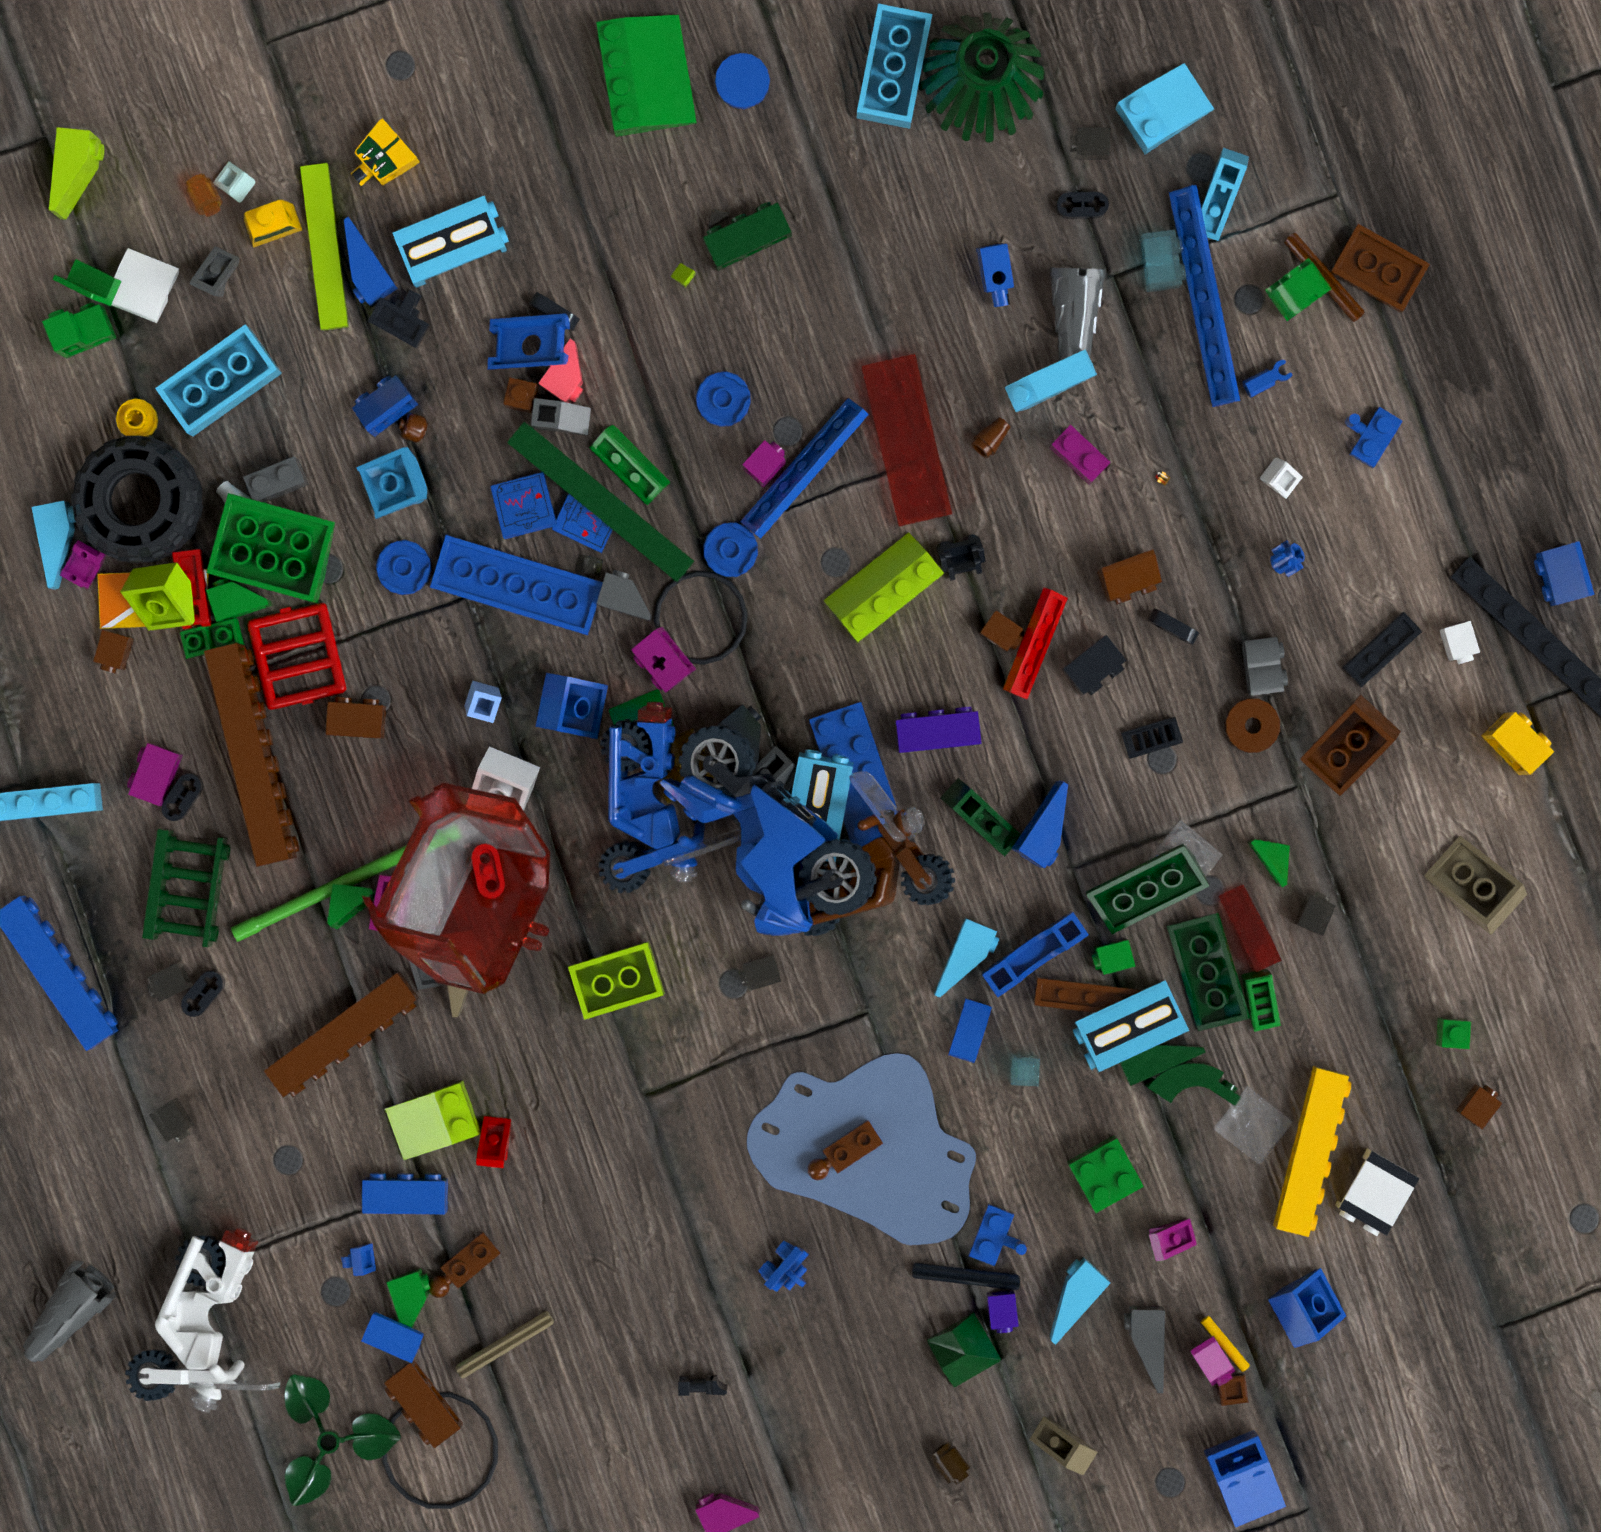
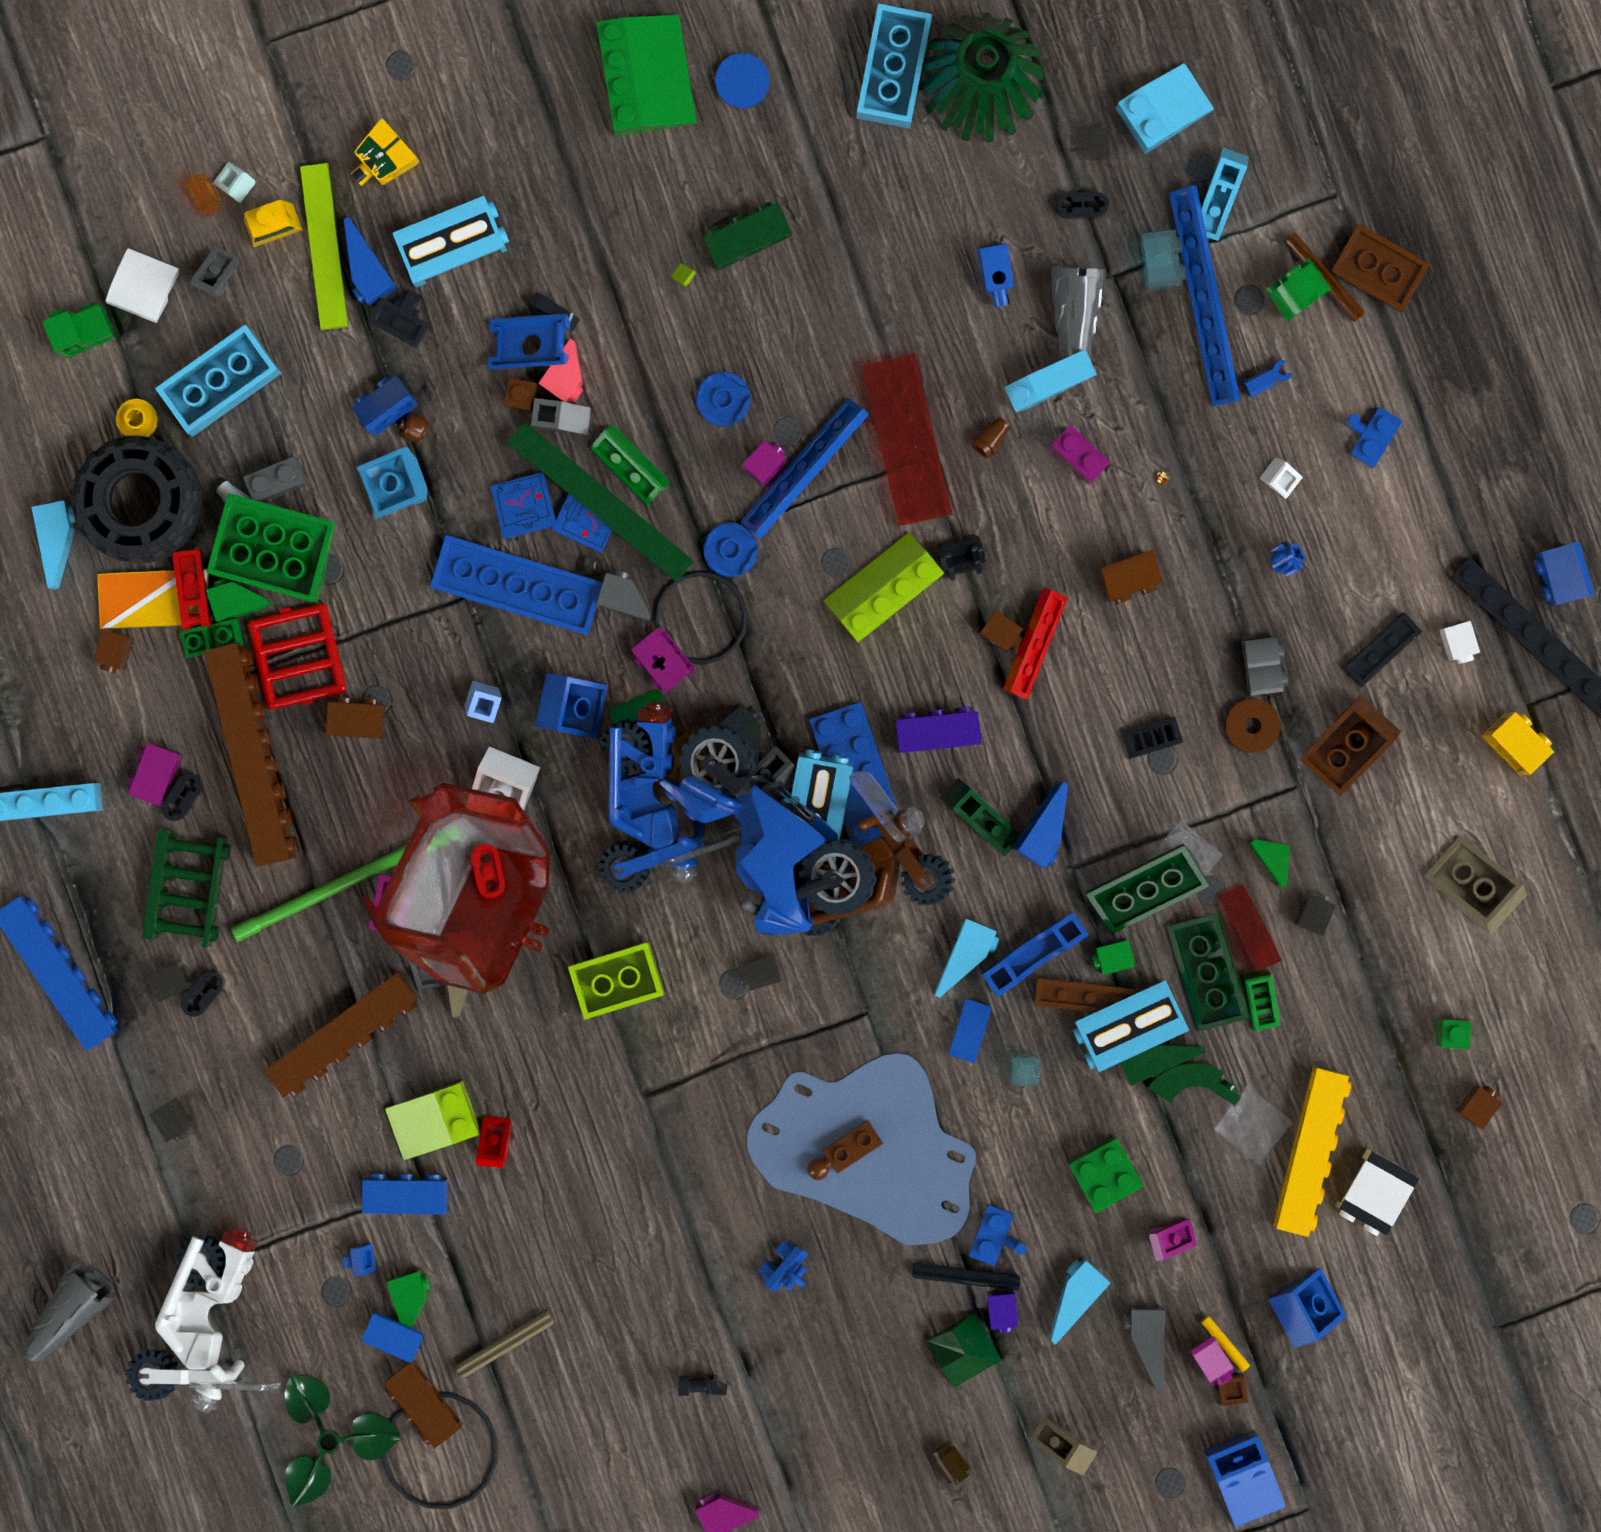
(74, 165): lime slope -> none
(83, 565): magenta piece -> none
(91, 282): green panel -> none
(160, 596): lime slope -> none
(346, 903): green slope -> none
(403, 567): blue tile -> none
(464, 1265): reddish brown plate -> none
(1095, 665): black brick -> none
(1173, 626): black beam -> none

